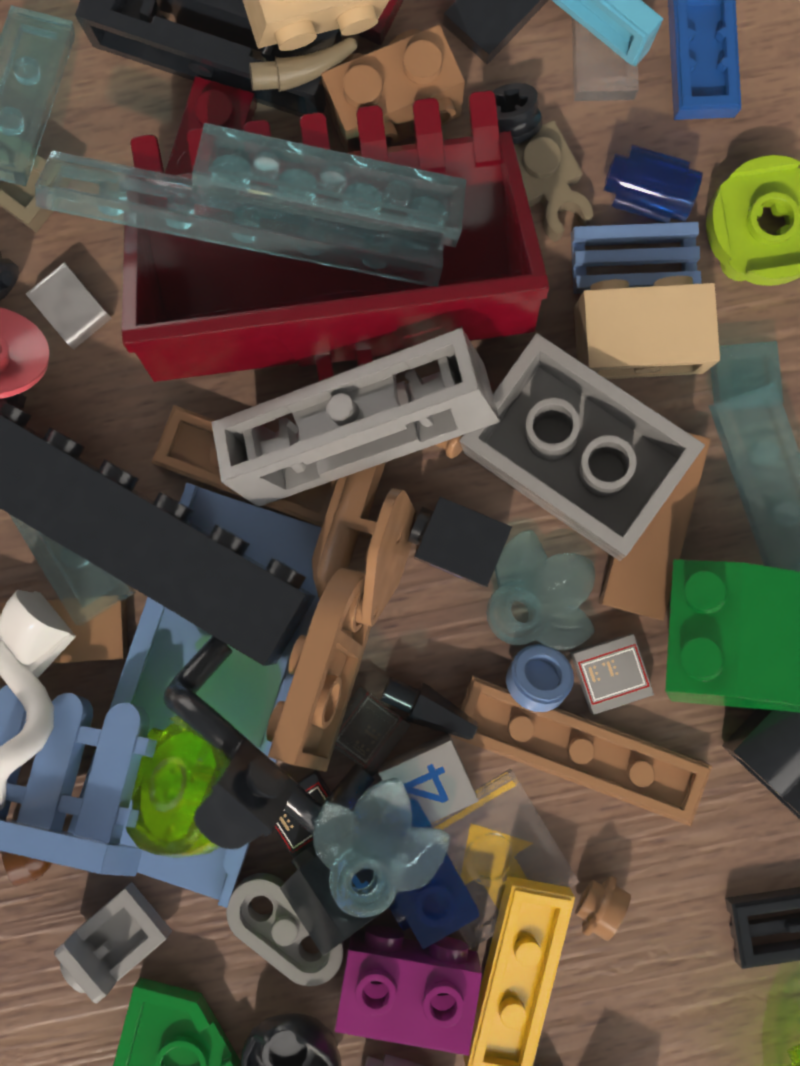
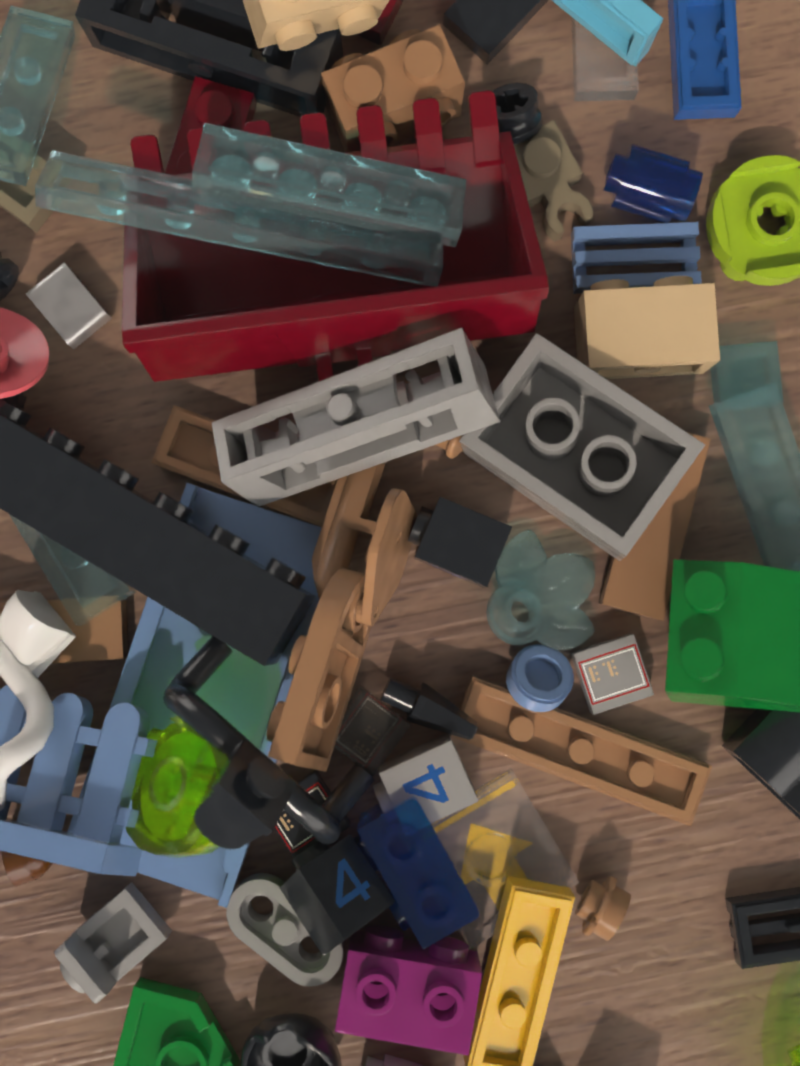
(297, 70): dark tan helmet -> none
(380, 839): clear light blue plate -> none

